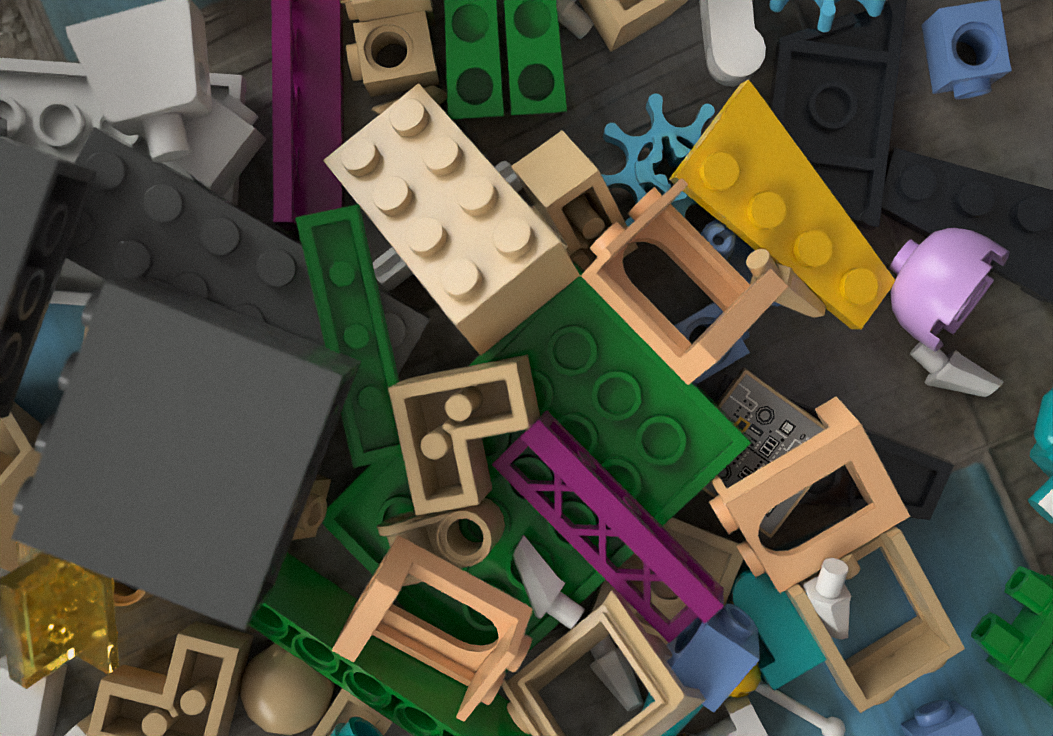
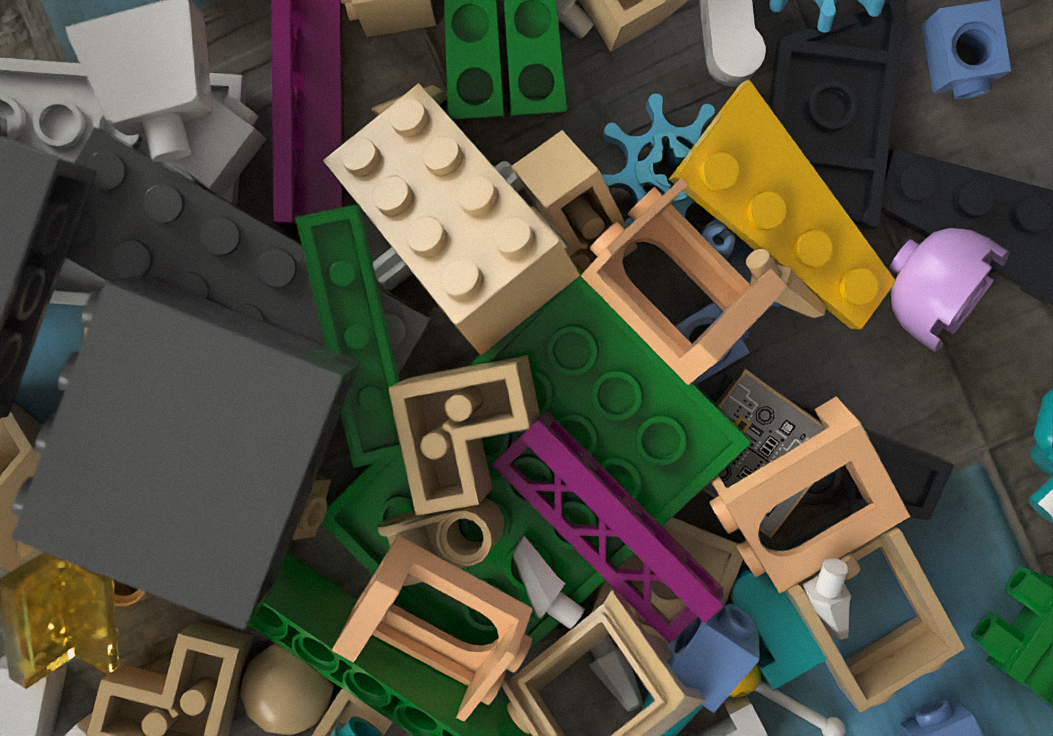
(407, 30): tan brick -> none
(955, 372): white bar -> none

